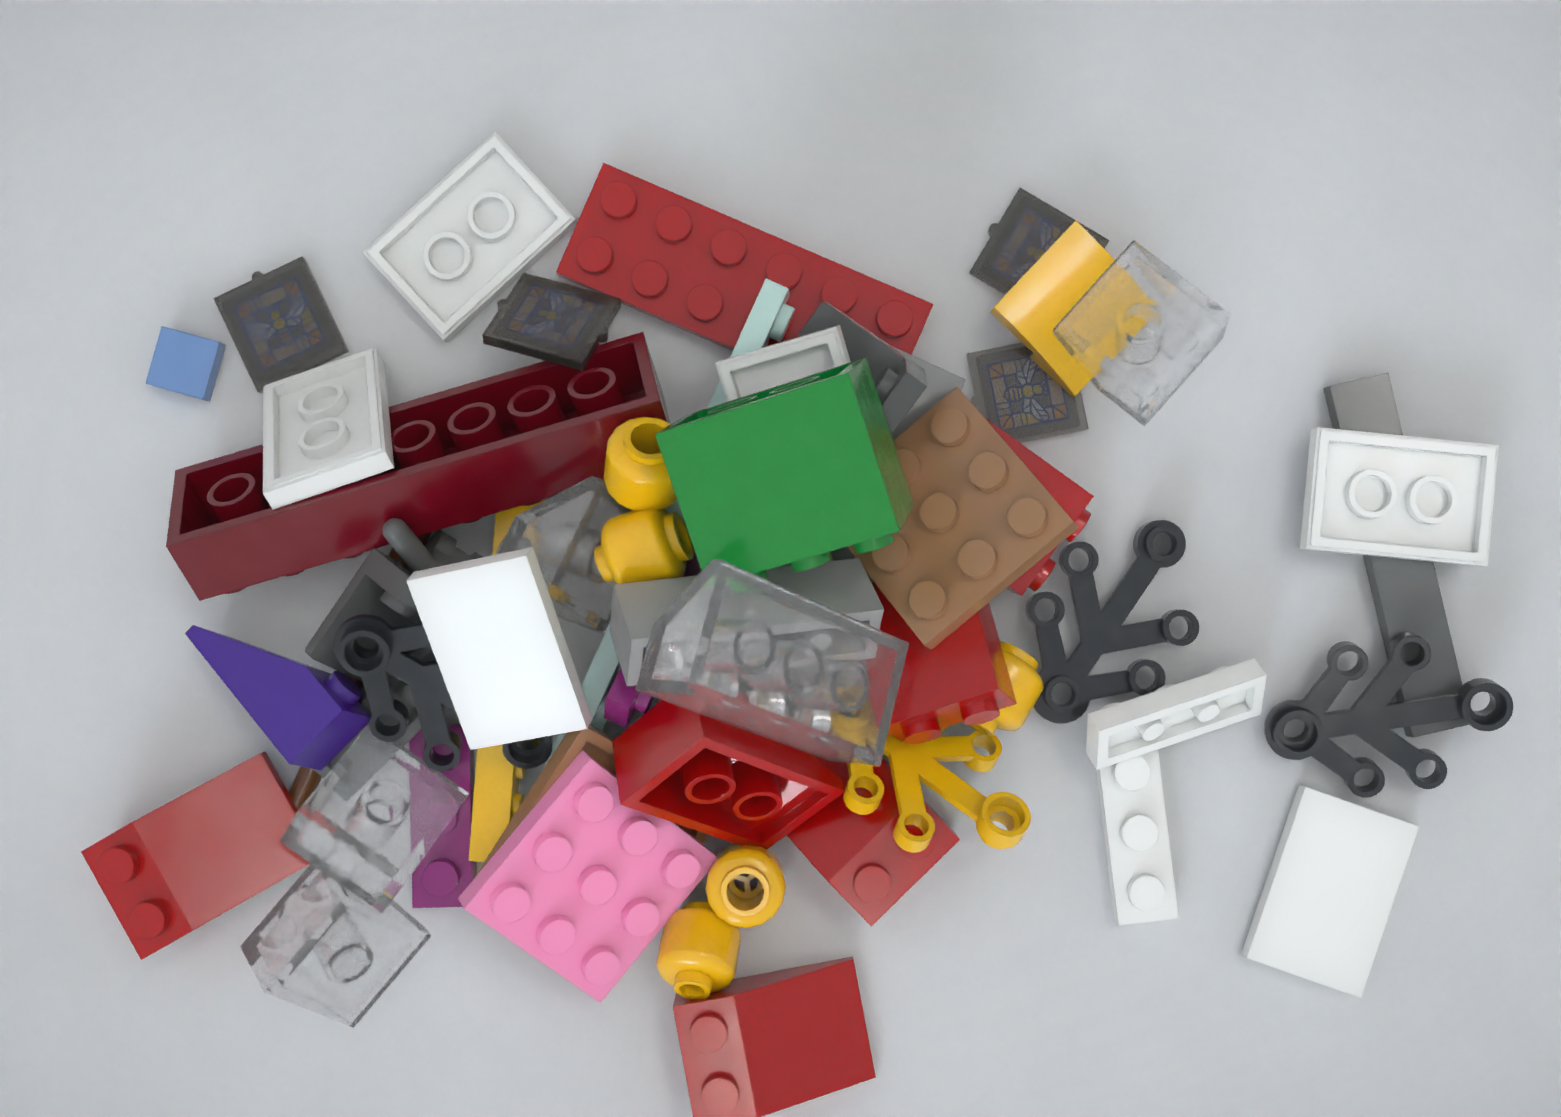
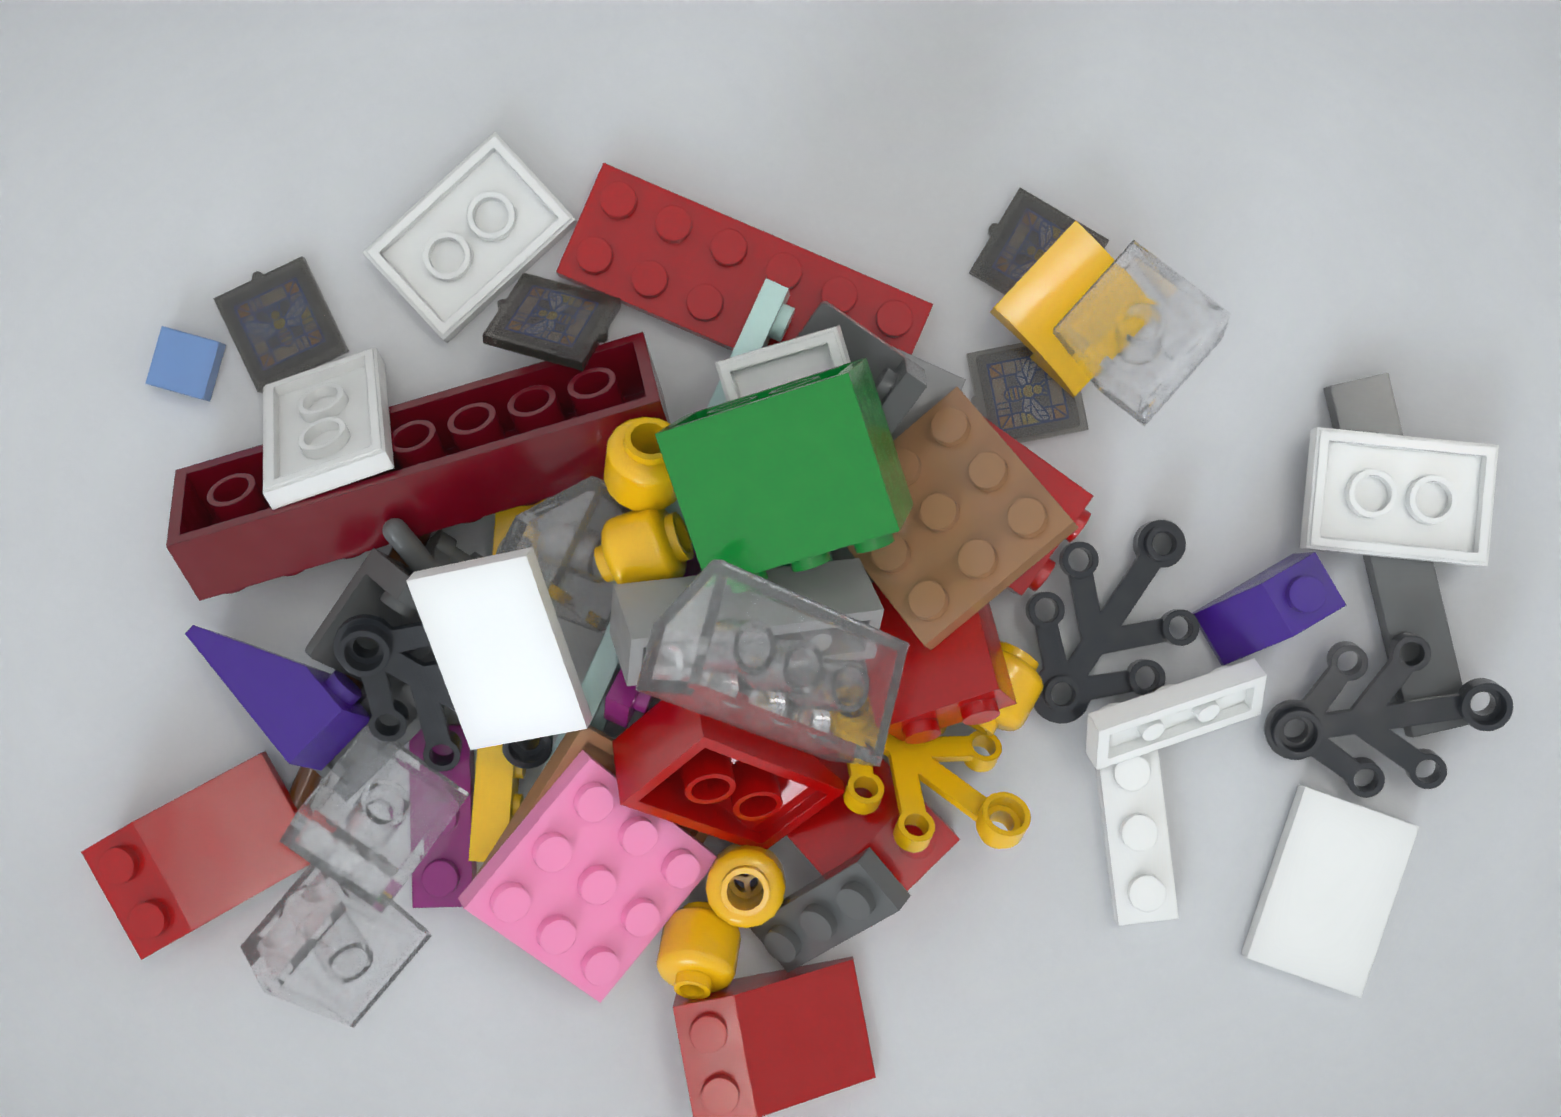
(832, 910): none -> dark grey plate
(1269, 607): none -> dark purple slope

